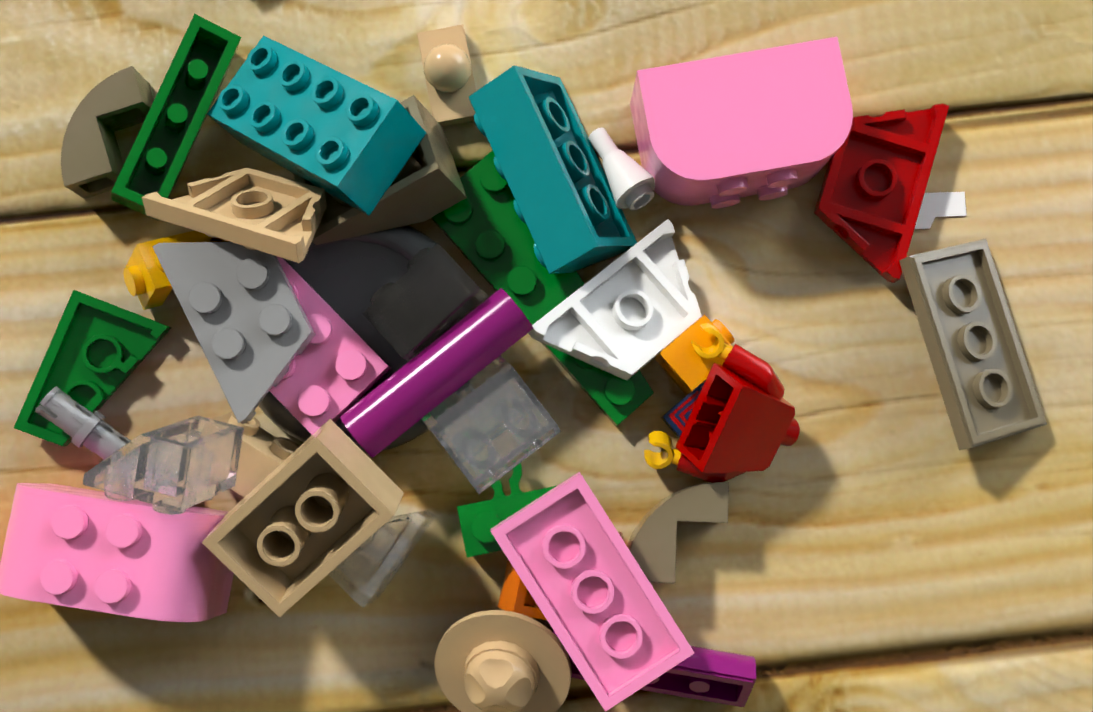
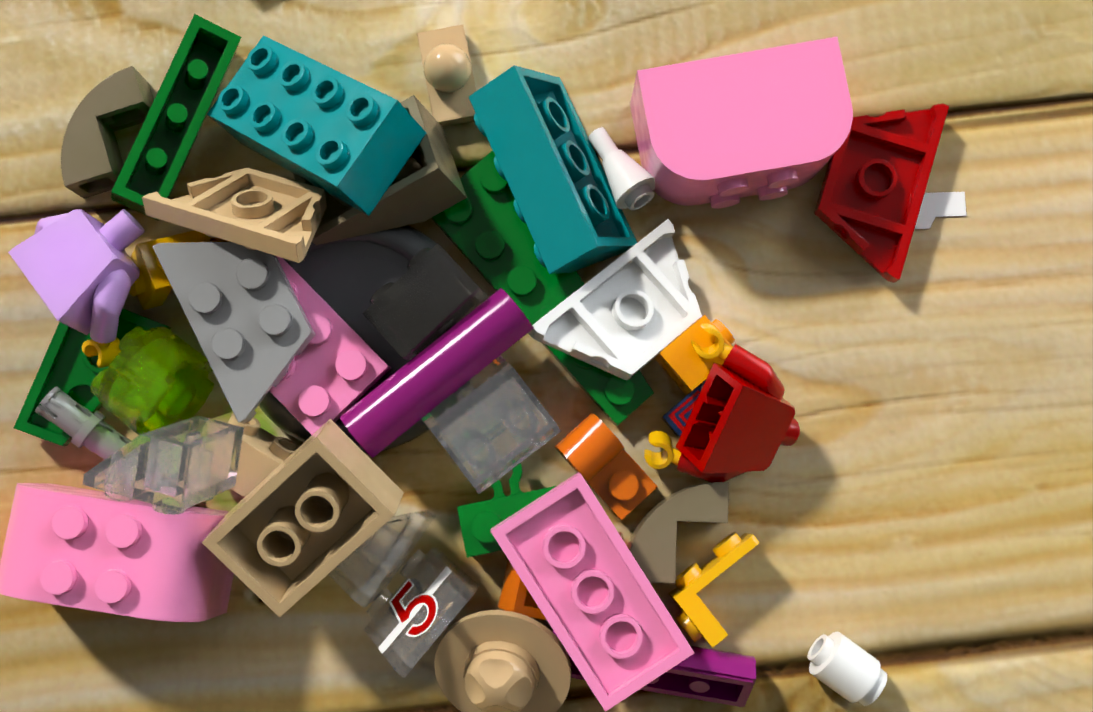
(83, 273): none -> lavender torso
(153, 380): none -> clear neon green brick
(419, 609): none -> clear slope
(606, 466): none -> orange plate
(696, 617): none -> yellow bracket
(846, 668): none -> white brick
(972, 343): dark tan tile -> none

